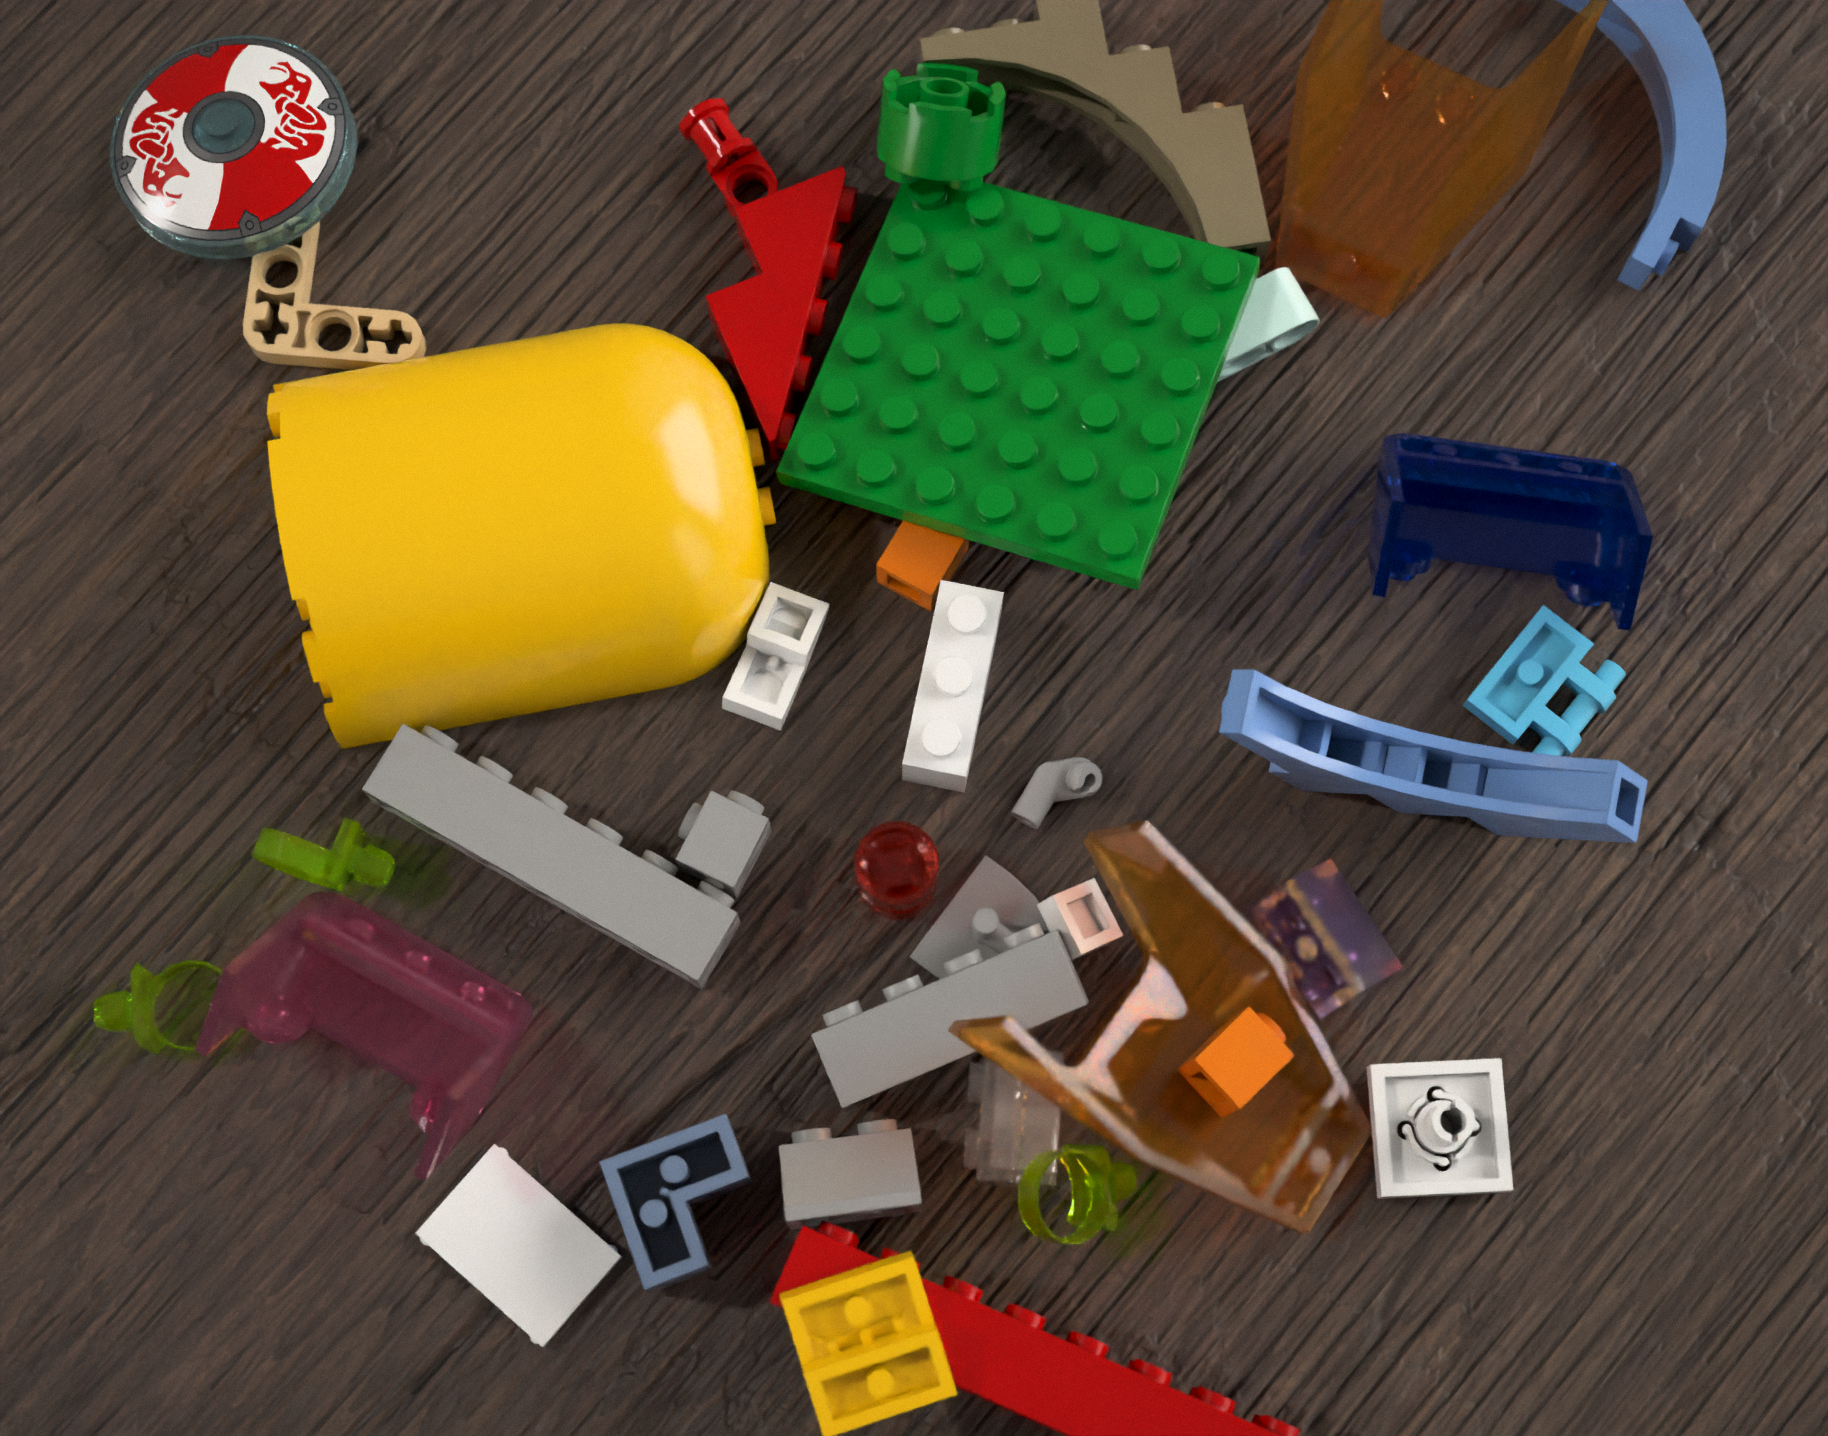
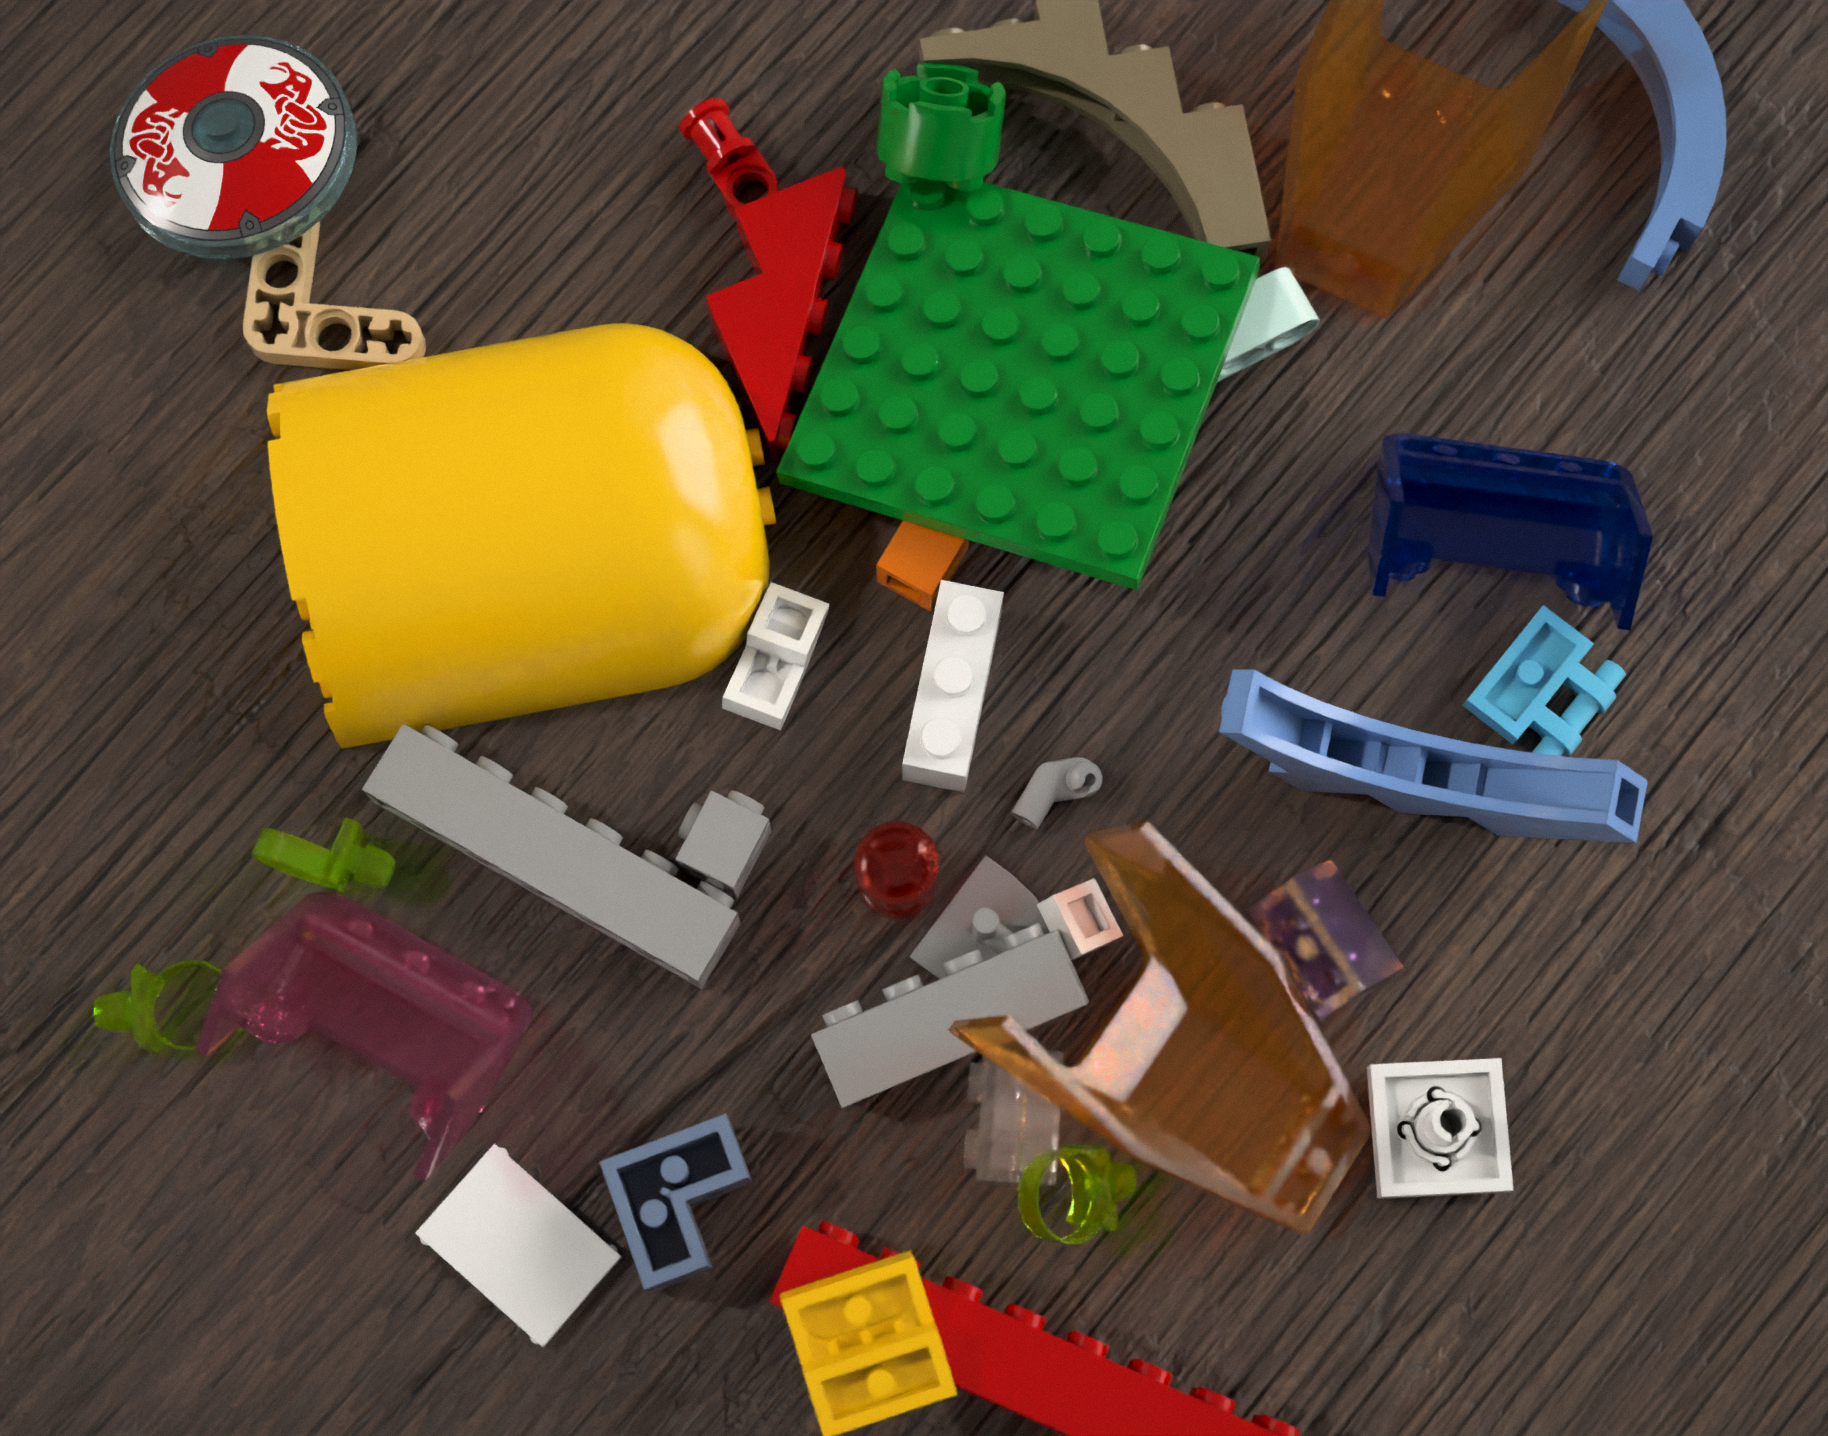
(849, 1175): light grey slope -> none
(1237, 1061): orange brick -> none

